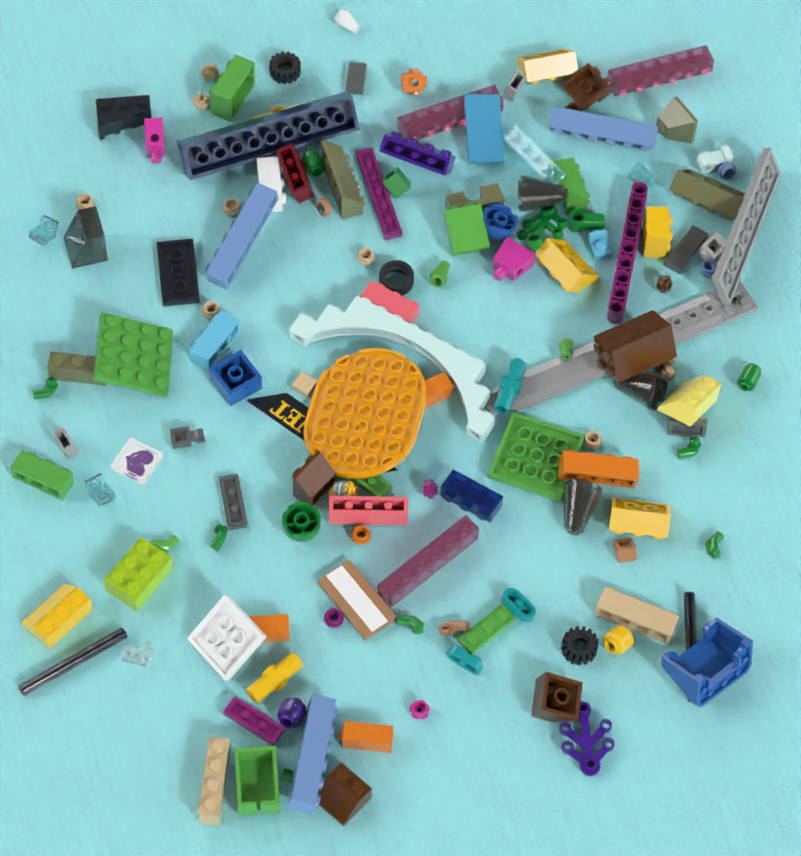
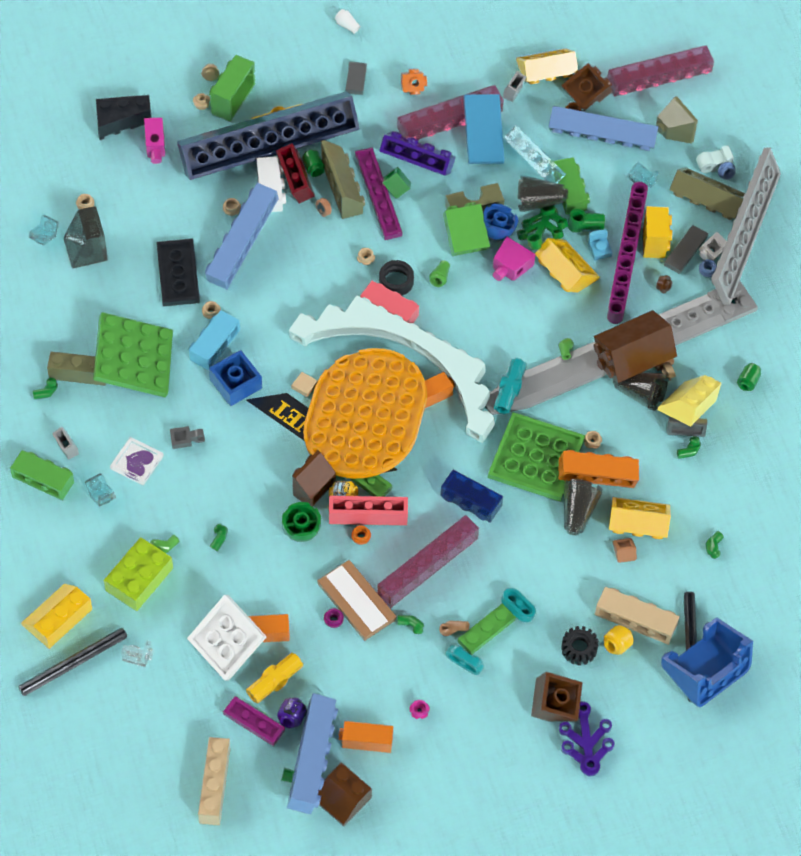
(233, 502): dark grey tile -> none
(257, 780): bright green piece -> none
(285, 75): black tyre -> none
(430, 489): magenta plate -> none

